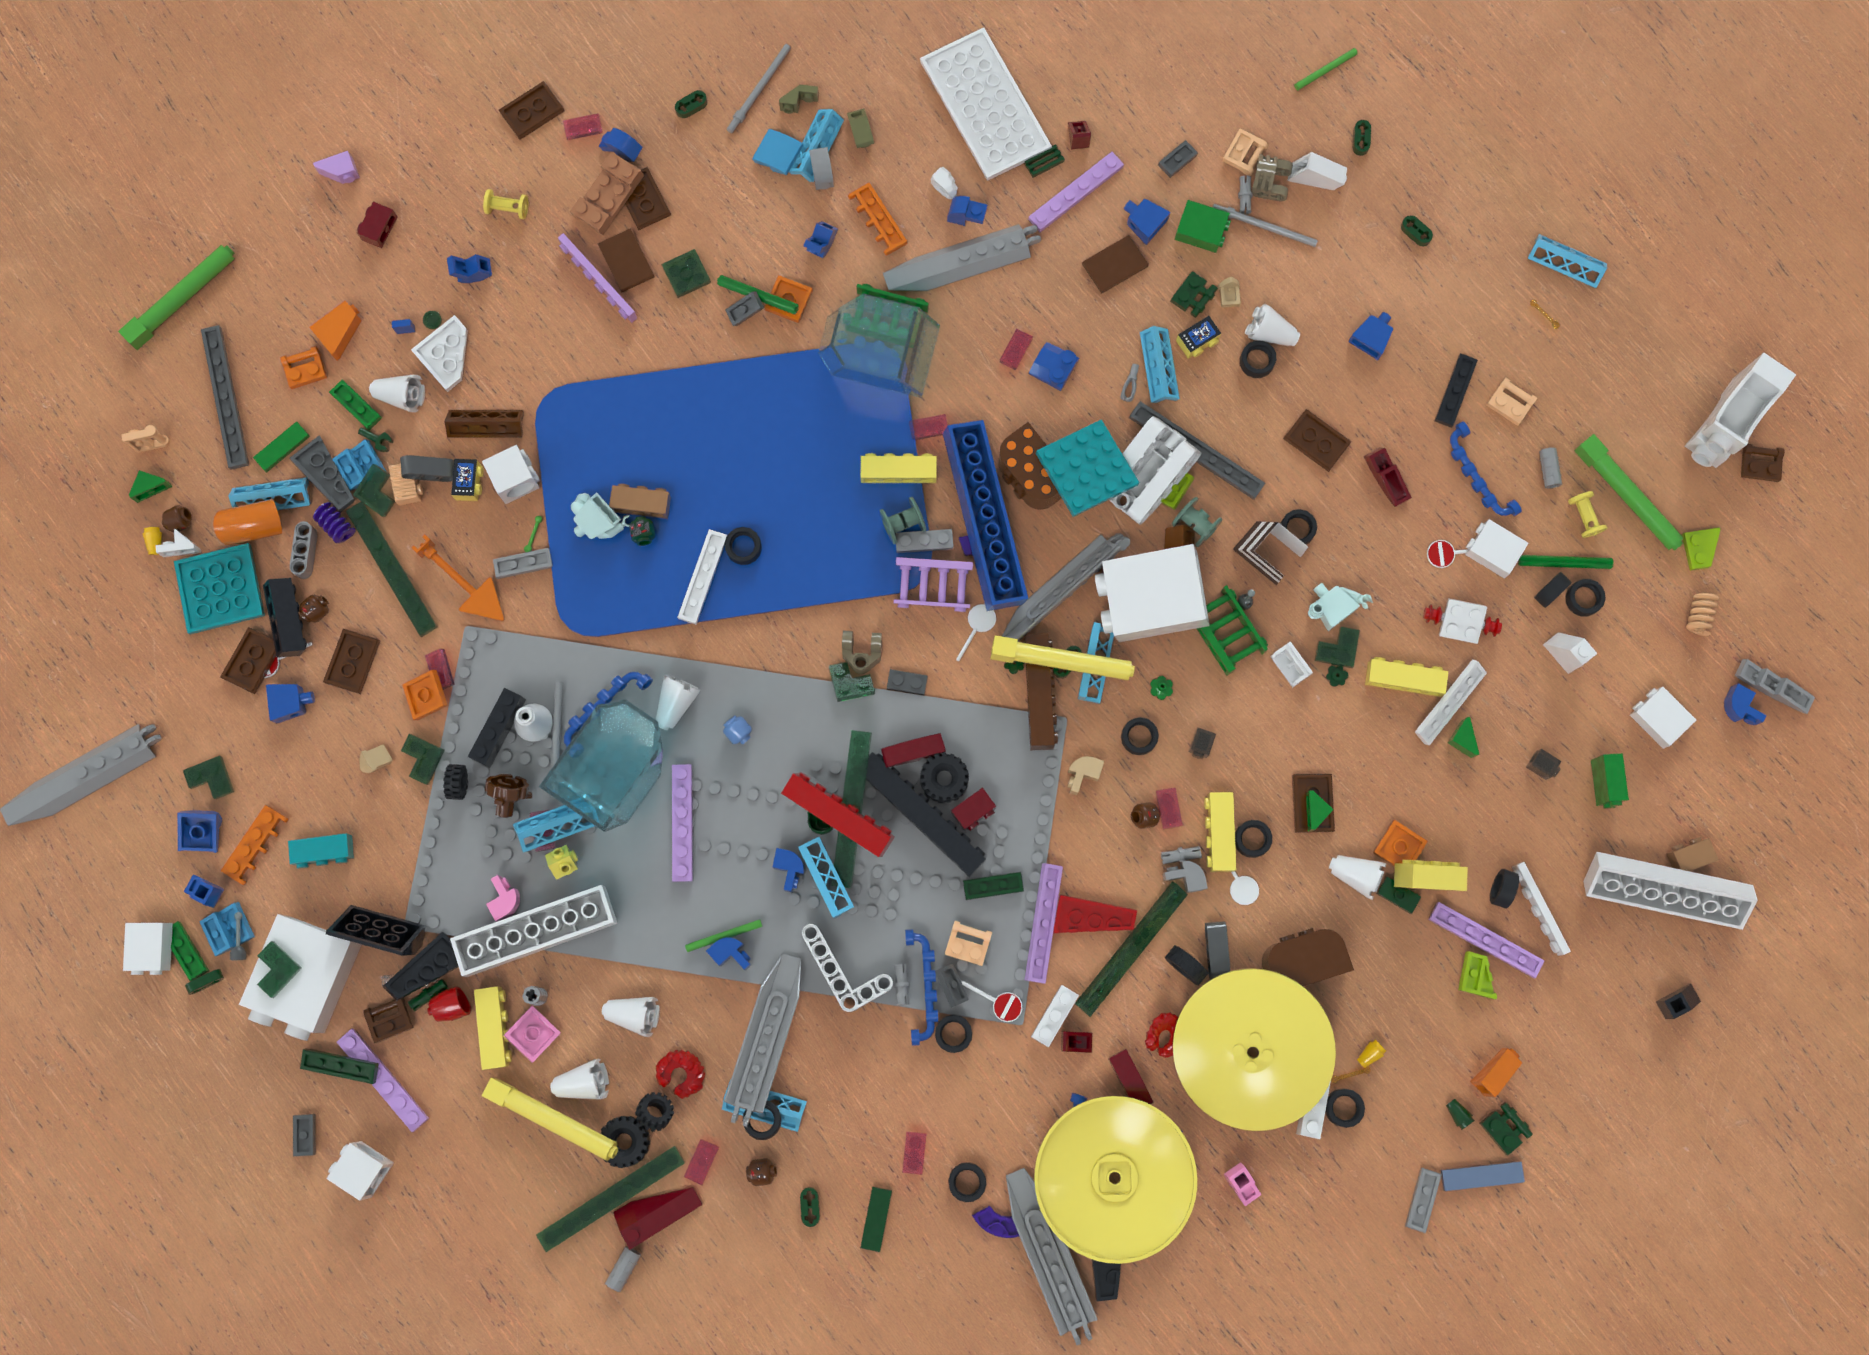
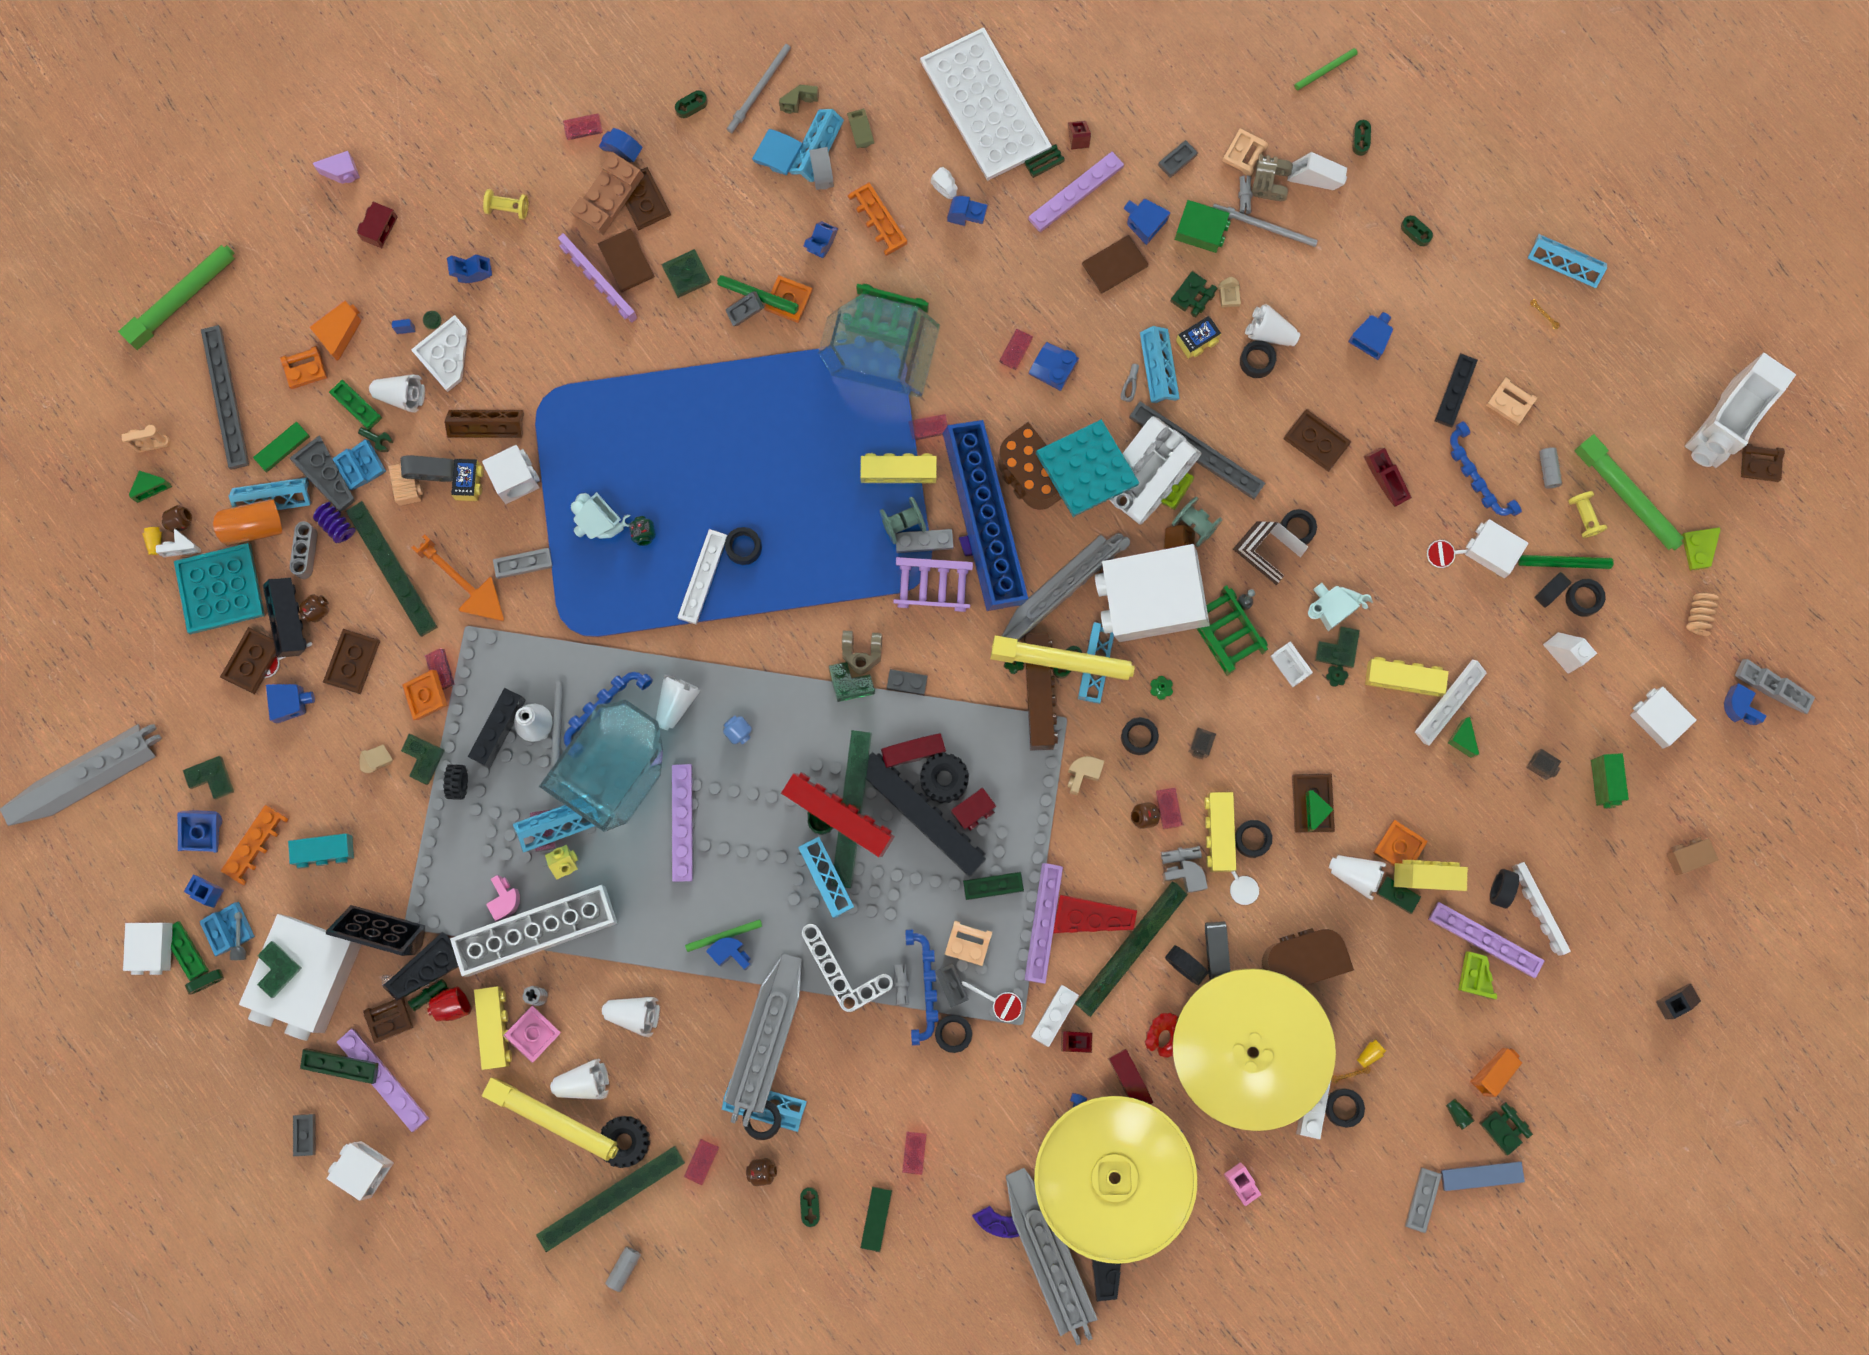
(370, 491): clear green plate -> none
(506, 791): reddish brown piece -> none
(528, 548): bright green hinge -> none
(531, 110): reddish brown tile -> none
(640, 501): medium nougat brick -> none
(647, 1119): black tyre -> none
(650, 1215): dark red wedge -> none
(689, 1063): red piece -> none
(790, 862): blue brick -> none
(952, 1184): black tyre -> none
(962, 260): light grey hinge -> none
(980, 621): white piece -> none
(1462, 620): white plate -> none
(1670, 890): white brick -> none

